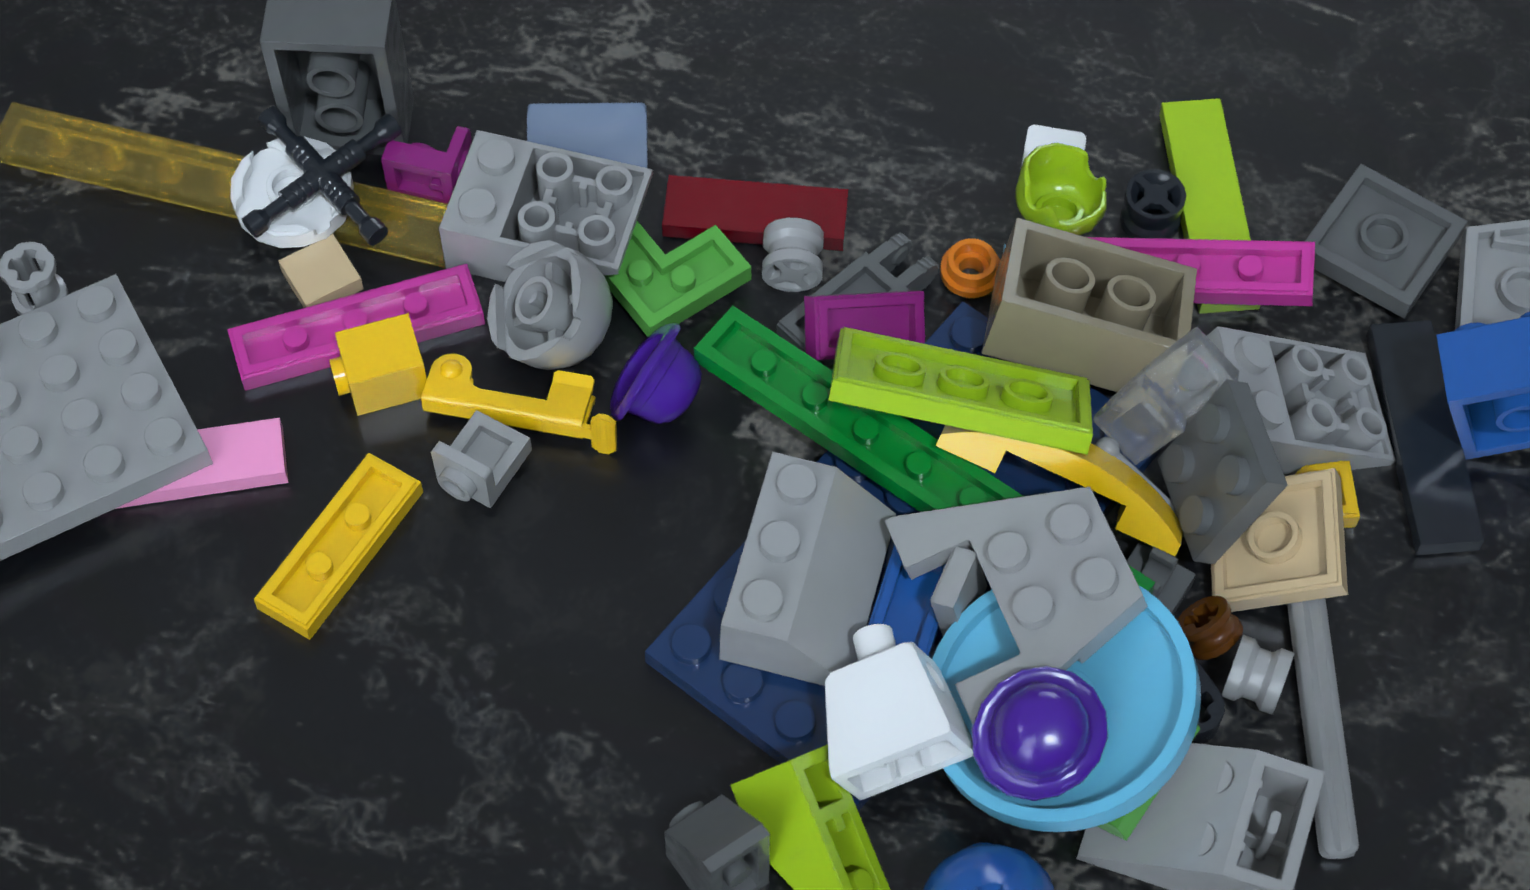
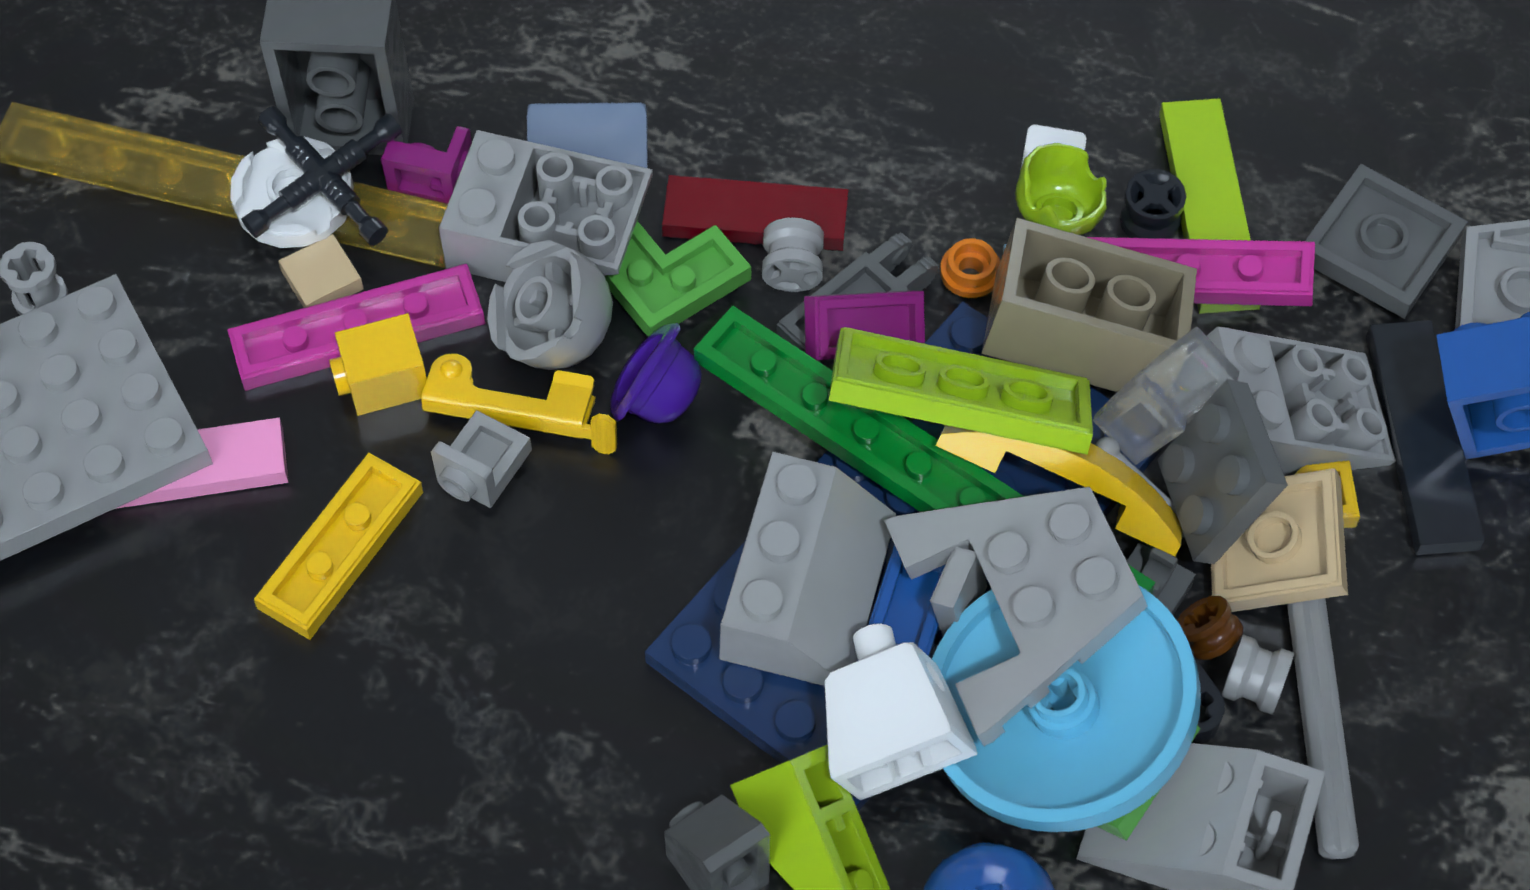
(1039, 733): dark purple hat -> none

